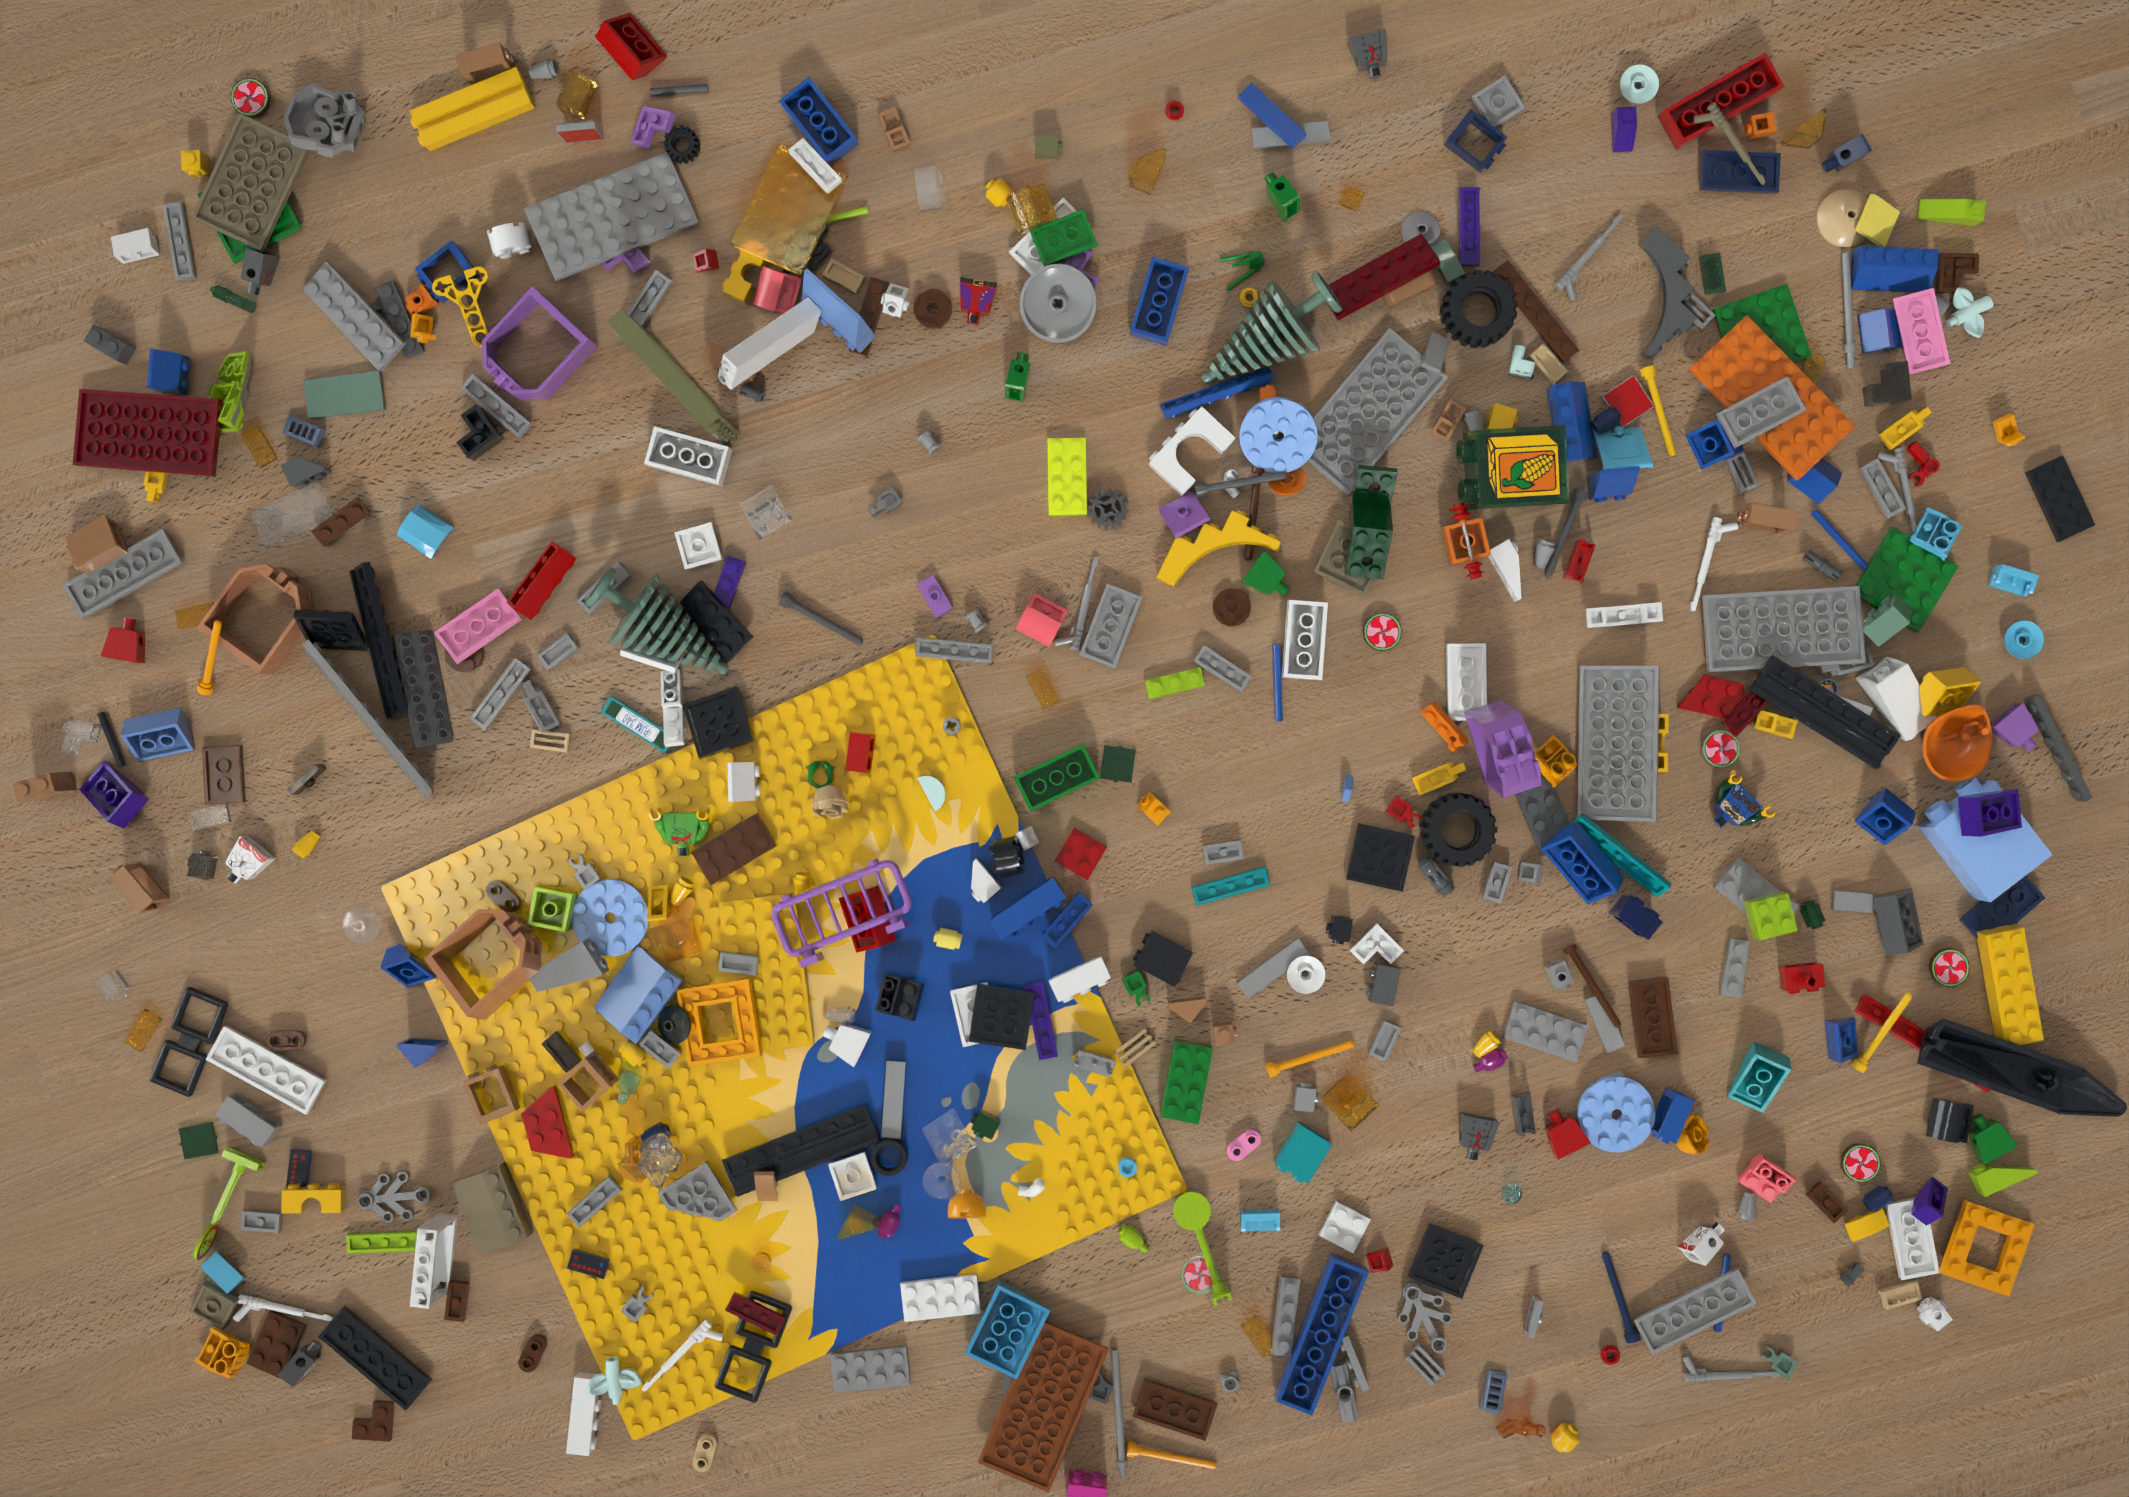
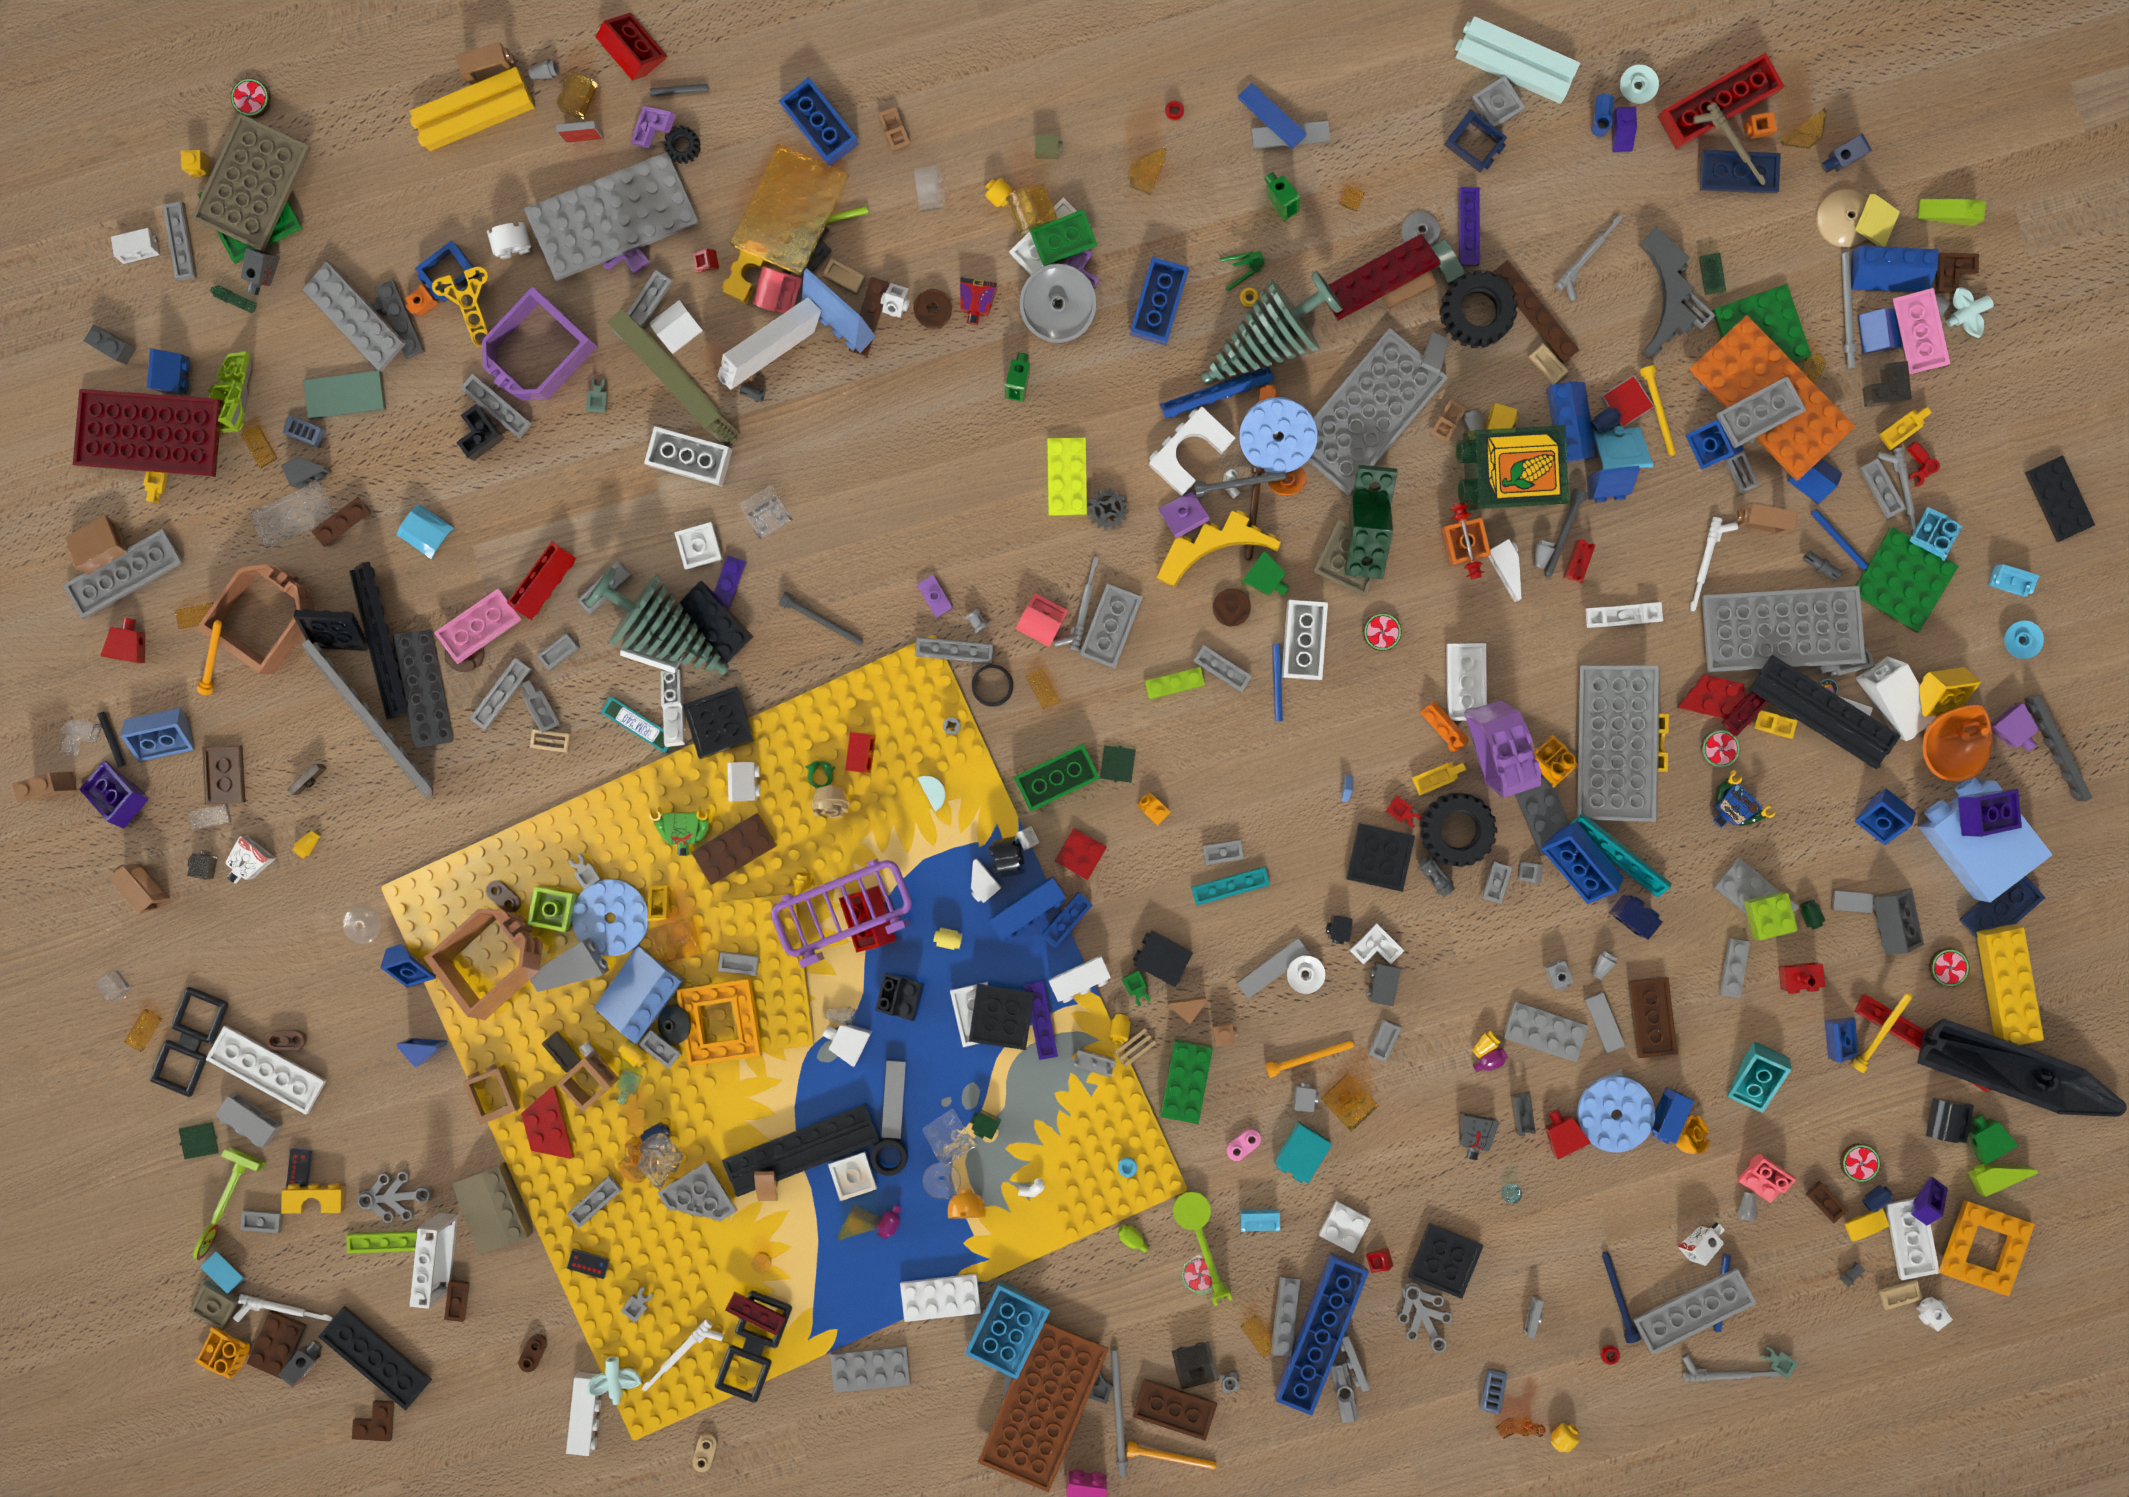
(339, 125): light grey brick -> none
(422, 328): light orange bracket -> none
(597, 399): none -> sand green plate
(675, 327): none -> white slope
(681, 890): yellow cone -> none
(815, 166): white plate -> none
(887, 501): flat silver plate -> none
(929, 442): light grey bush -> none
(1009, 691): none -> black tyre
(1120, 1029): none -> yellow brick
(1195, 1365): none -> clear smoke slope
(1369, 51): dark grey torso -> none
(1436, 1376): light grey tile -> none
(1517, 59): none -> light aqua brick
(1521, 367): light aqua piece -> none
(1571, 950): reddish brown bar -> none
(1602, 114): none -> blue piece
(1604, 964): none -> light grey cone
(1887, 619): sand green brick -> none
(2007, 431): light orange bracket -> none

